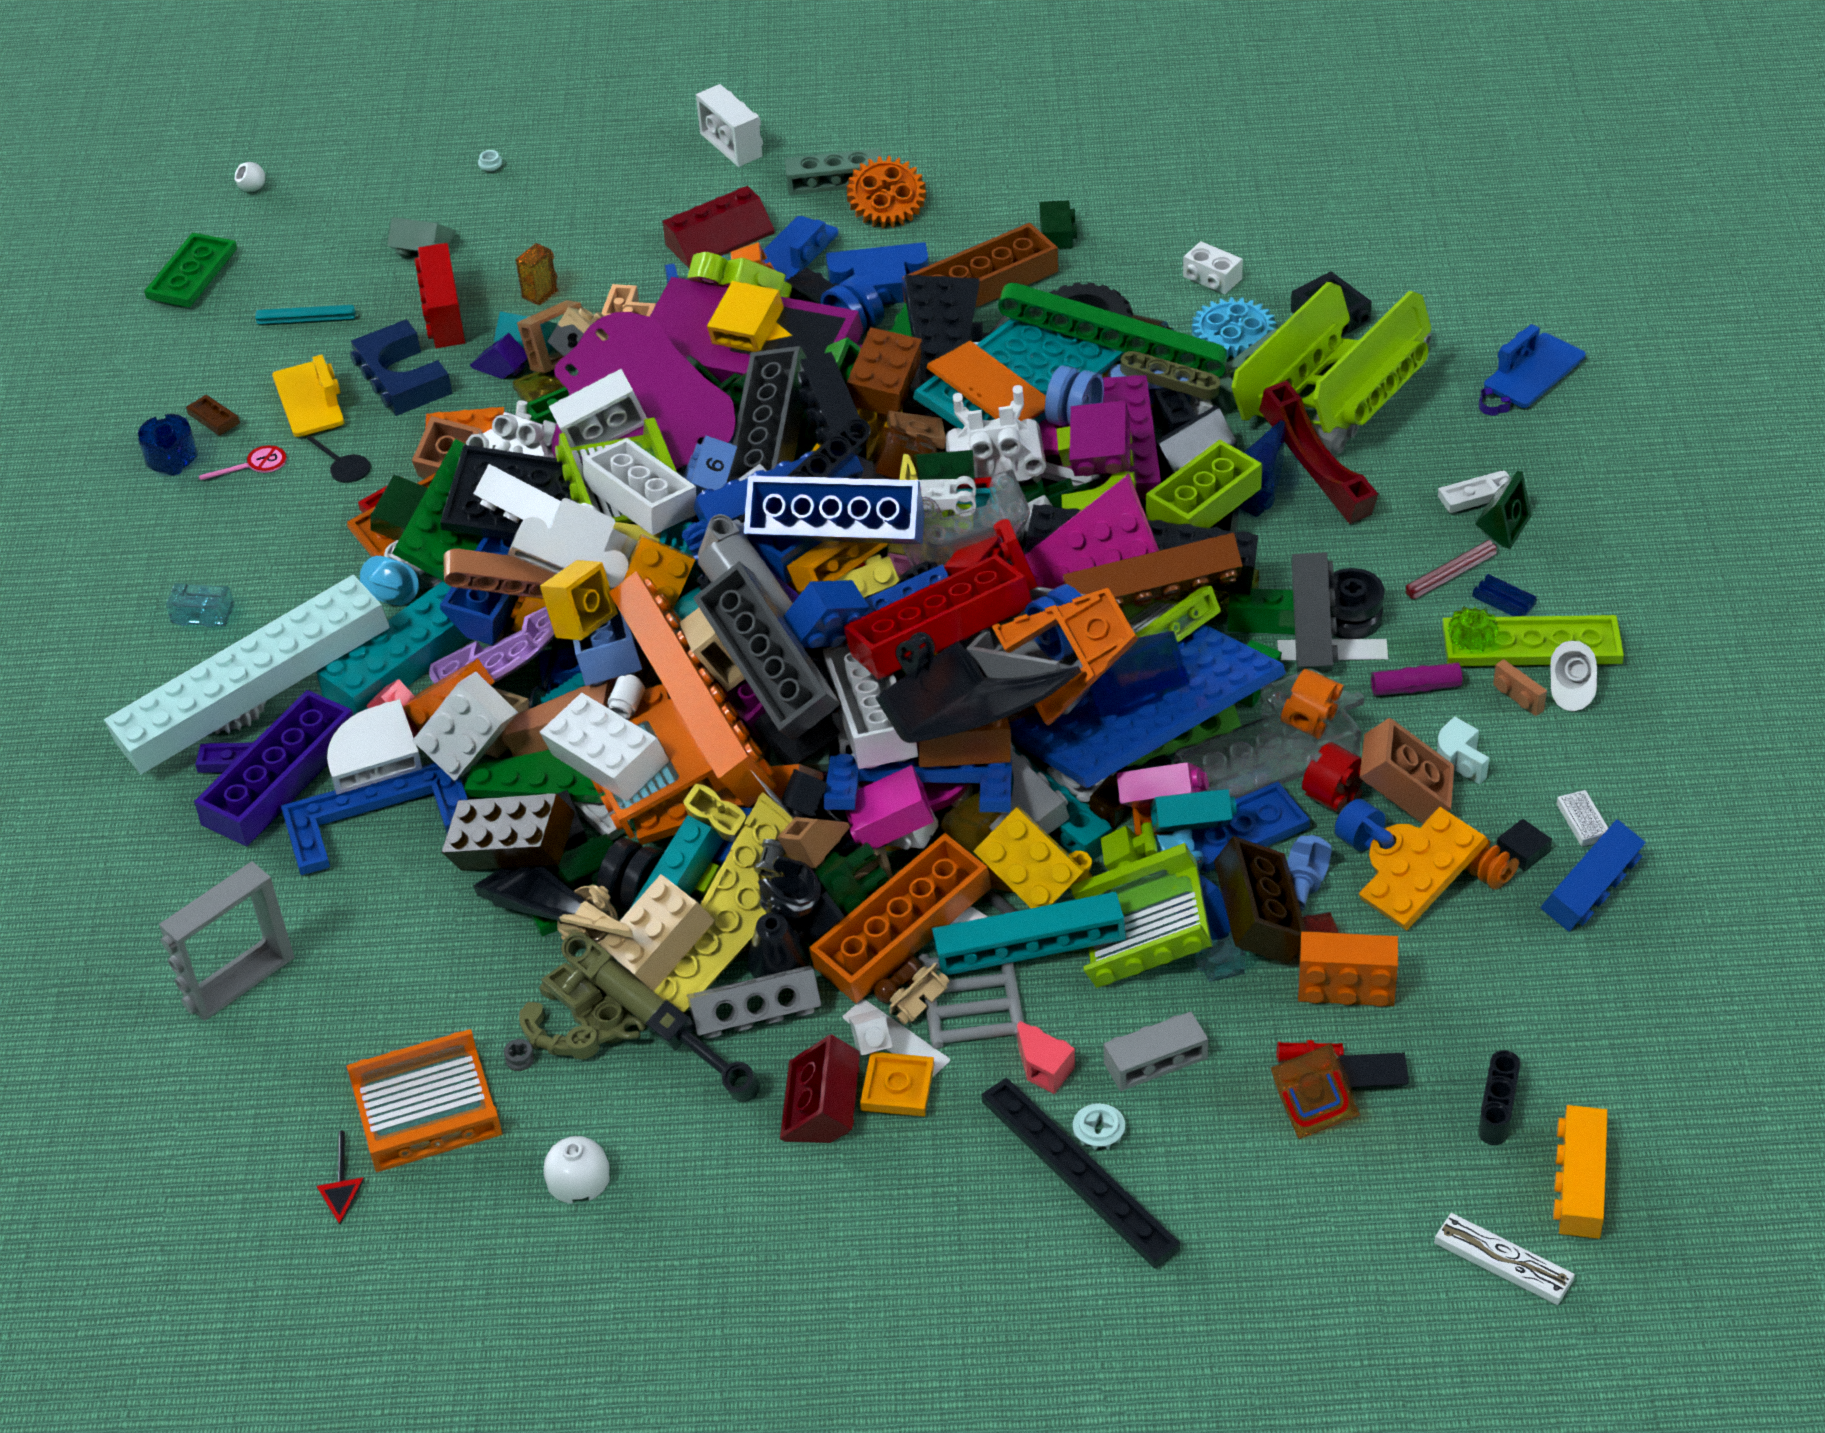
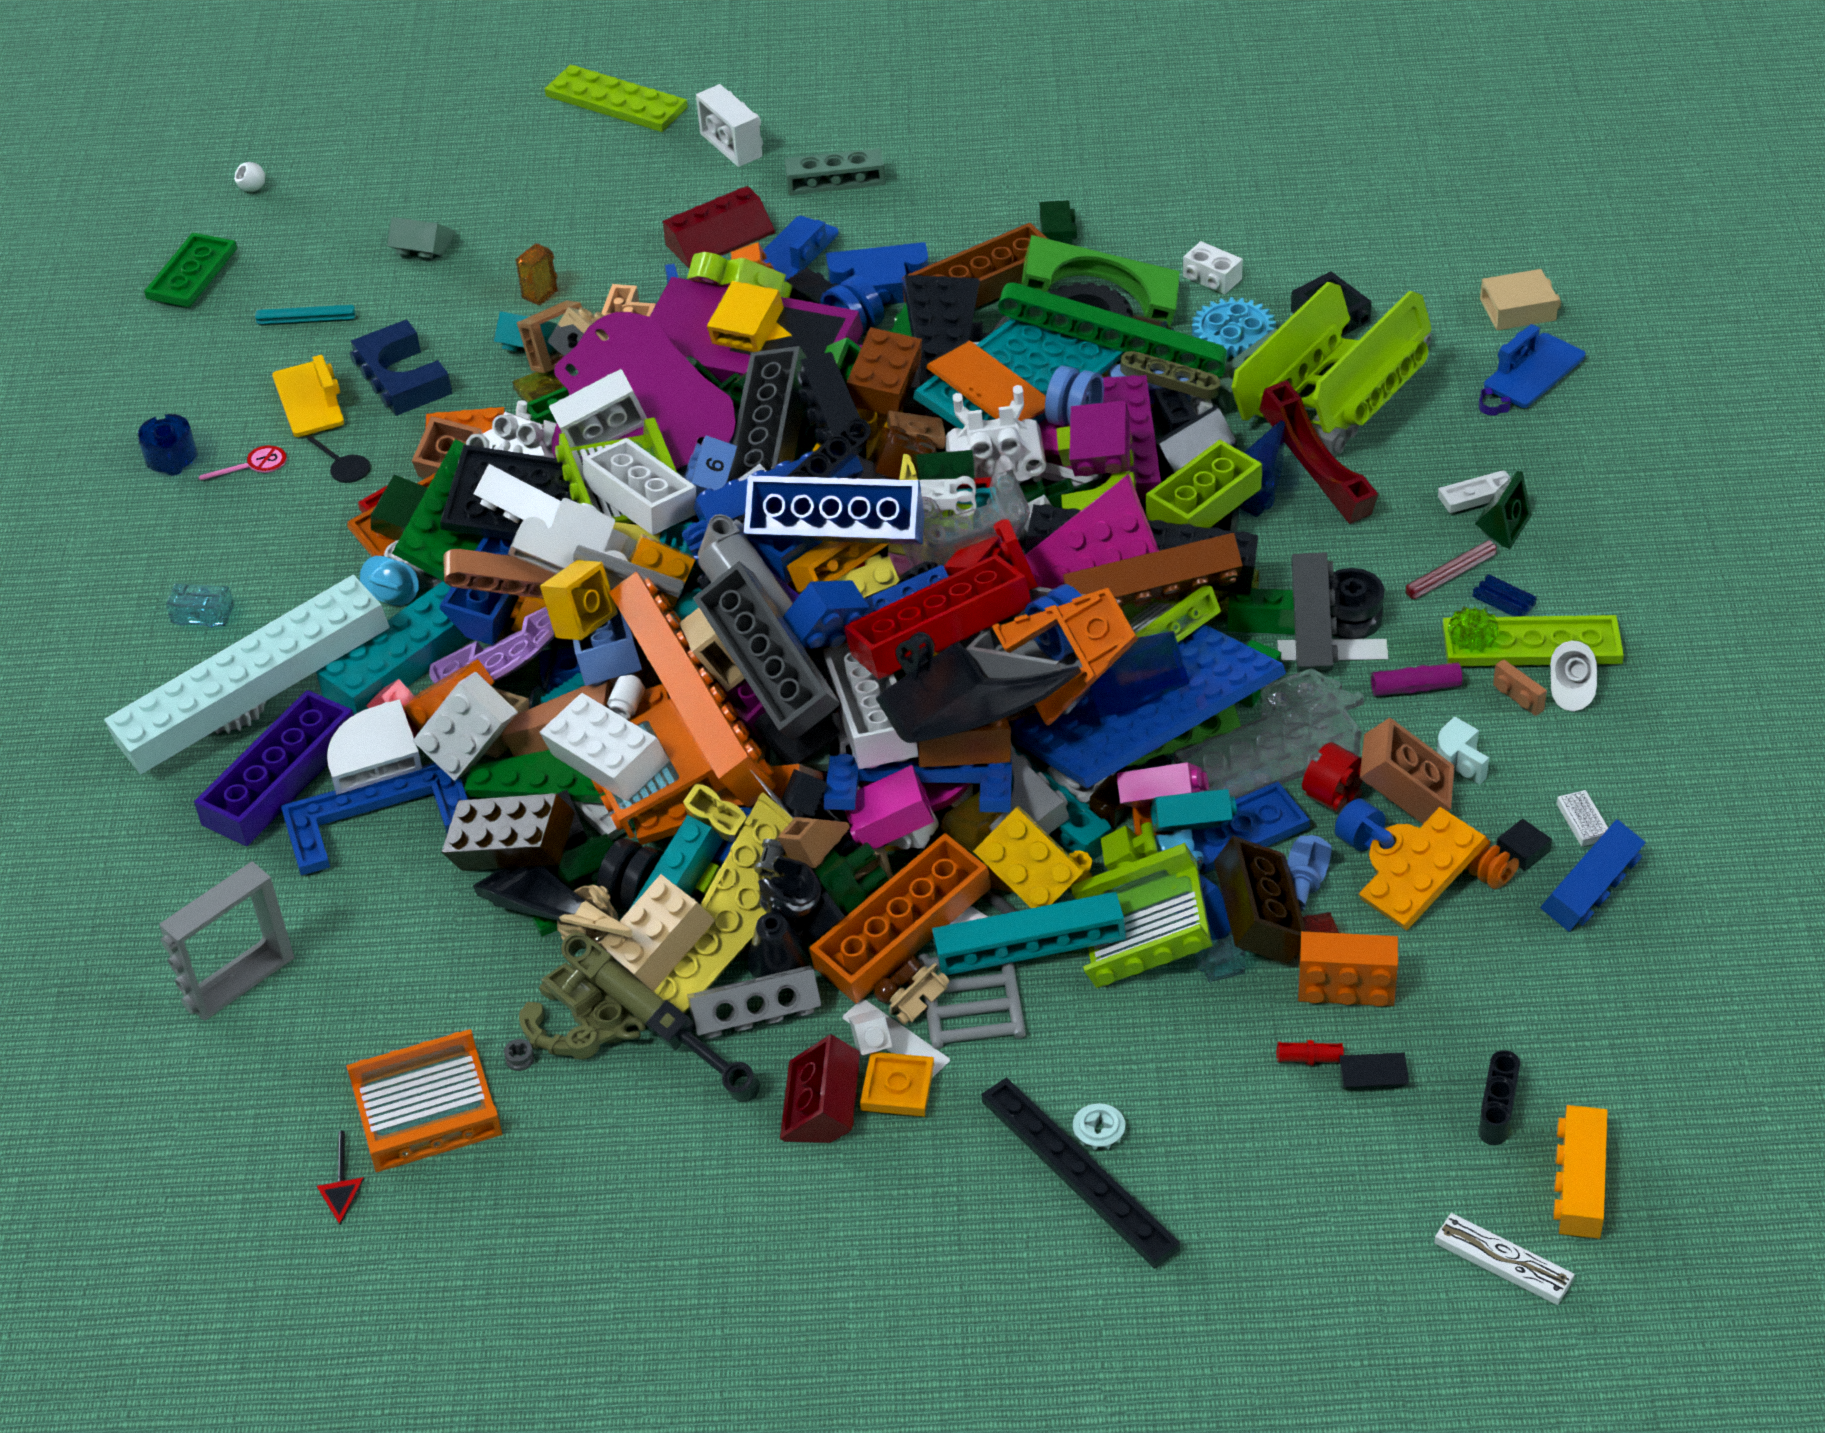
(212, 415): reddish brown plate -> none
(218, 756): dark purple plate -> none
(439, 295): red brick -> none
(489, 160): light aqua plate -> none
(501, 358): dark purple slope -> none
(576, 1169): white cylinder -> none
(616, 98): none -> lime plate
(625, 569): none -> light grey axle
(886, 192): orange gear -> none
(1044, 1058): coral slope -> none
(1149, 284): none -> bright green arch
(1155, 1051): light grey brick -> none
(1311, 703): orange brick -> none
(1315, 1091): clear orange slope -> none
(1519, 299): none -> tan brick

